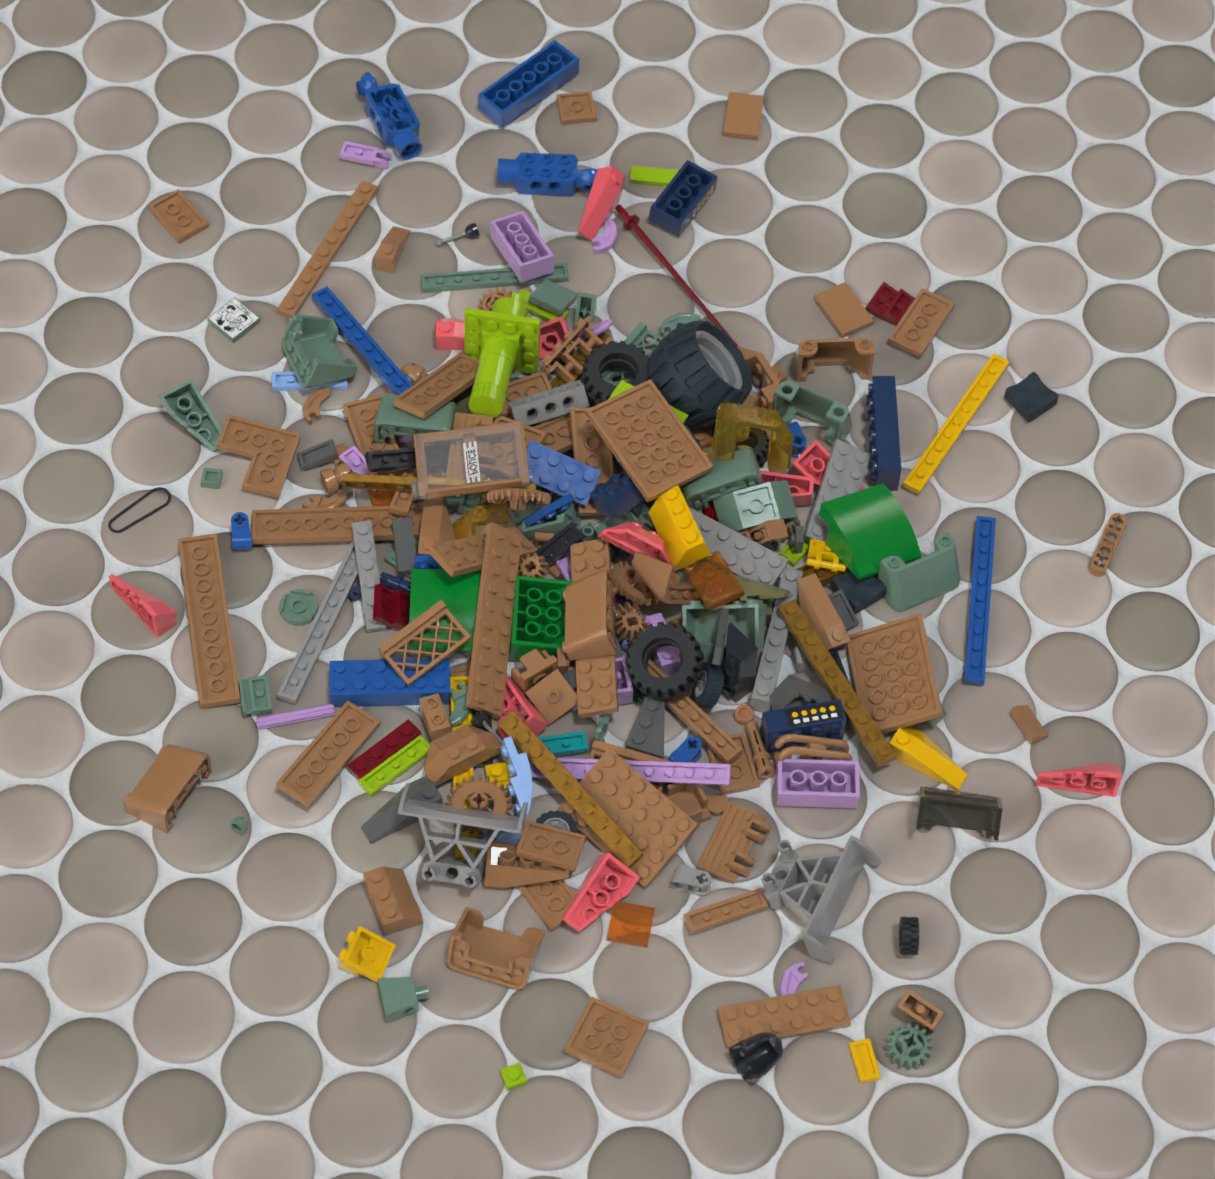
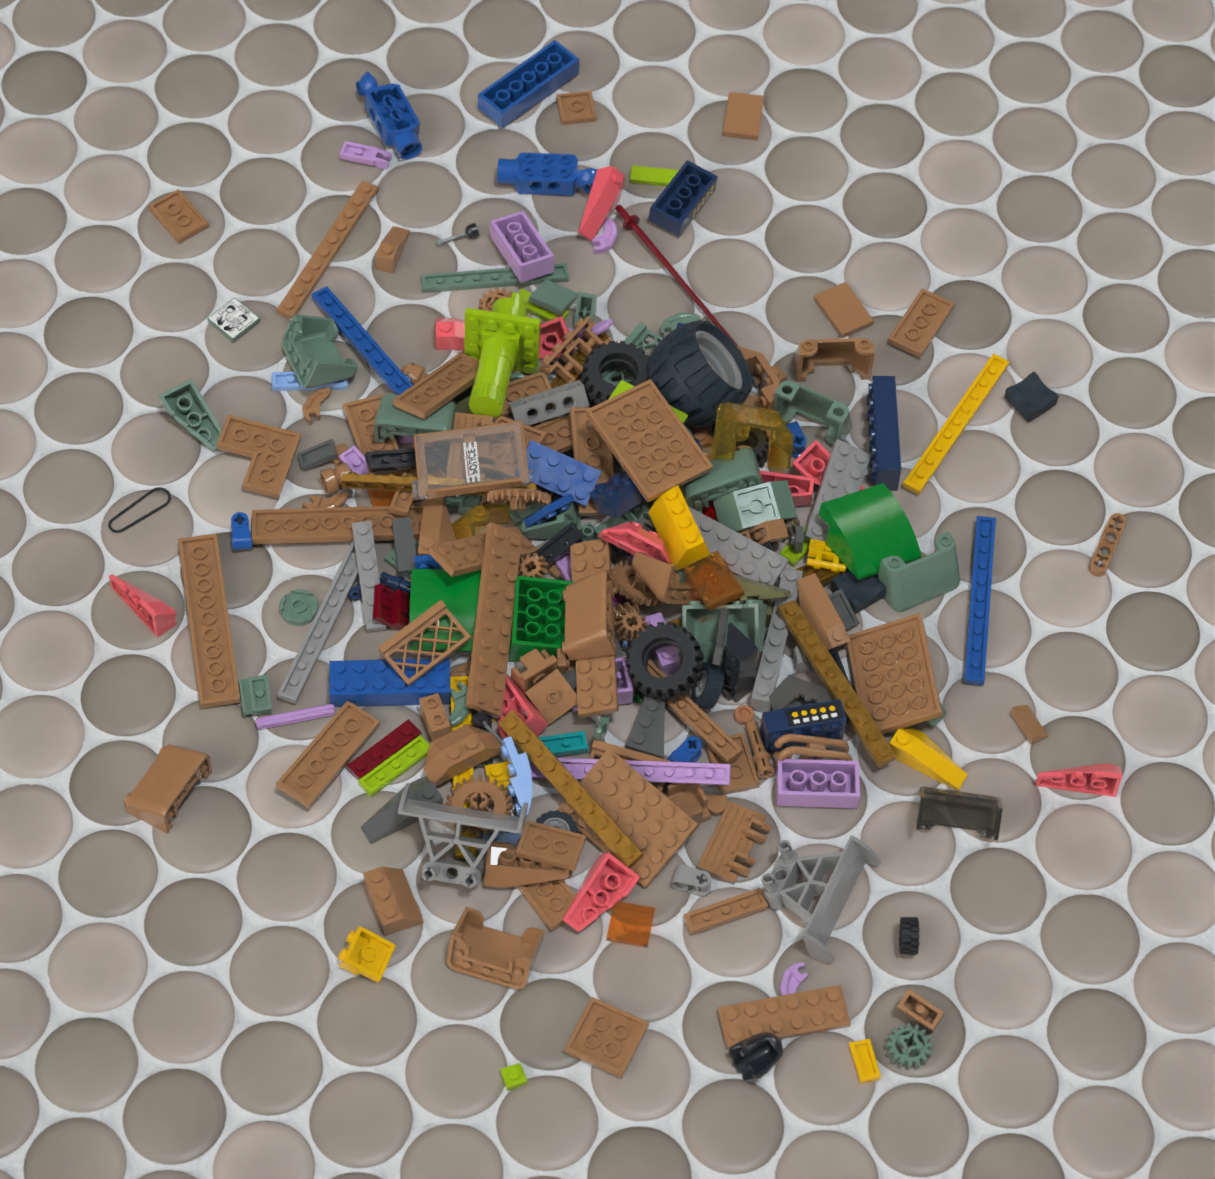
(211, 478): sand green tile -> none
(239, 825): sand green hinge -> none
(400, 997): sand green torso -> none
(541, 538): medium nougat tile -> none
(889, 304): dark red slope -> none

